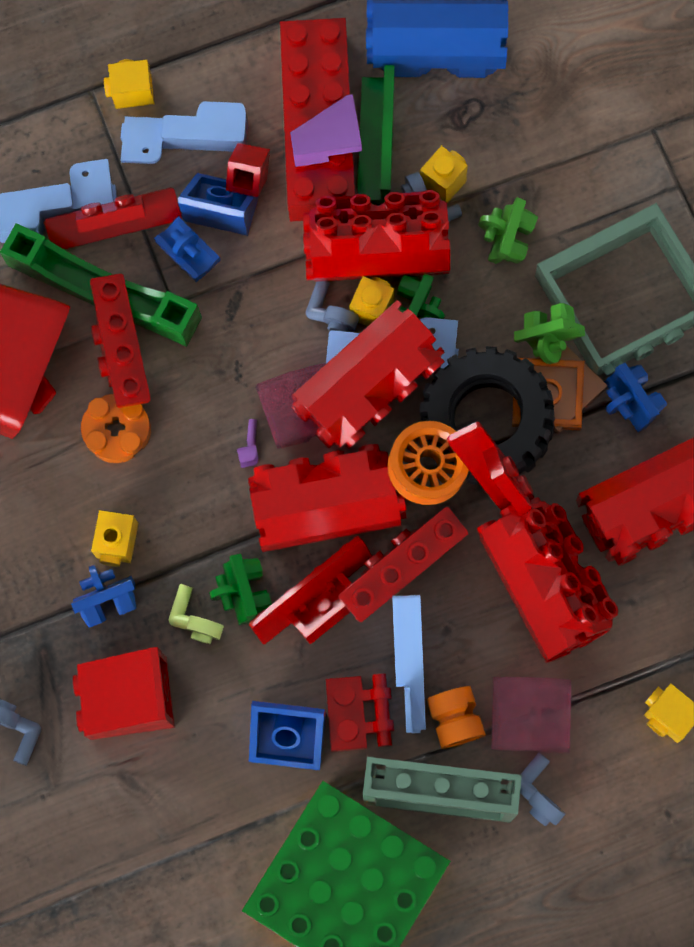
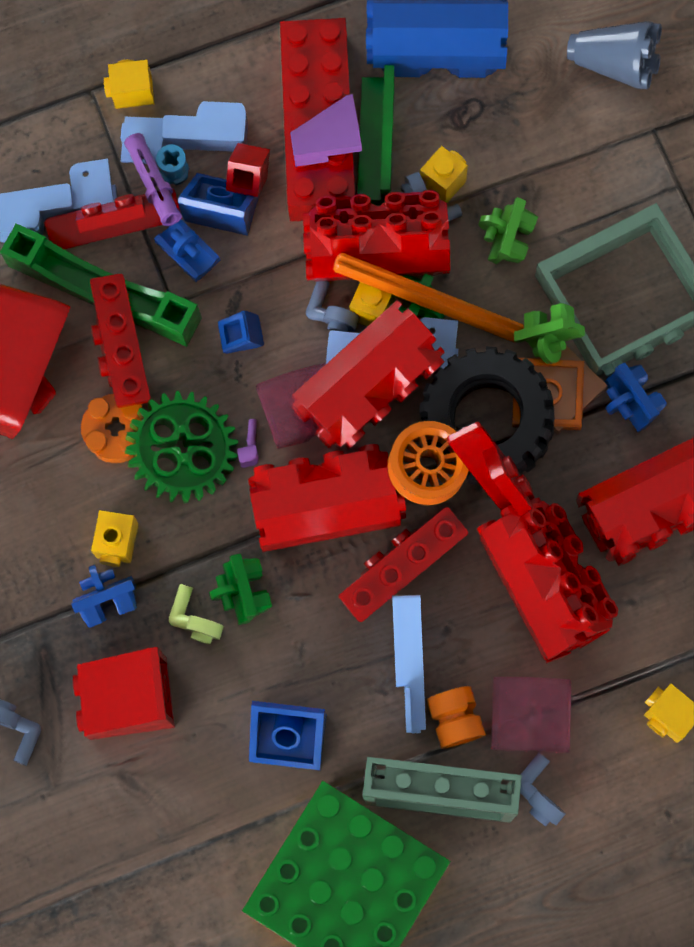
(167, 208): none -> medium lavender pin
(173, 155): none -> dark azure bush
(177, 417): none -> green gear
(240, 332): none -> blue slope
(314, 602): red bracket -> none
(347, 714): red plate -> none
(426, 296): none -> orange axle
(619, 52): none -> sand blue cone

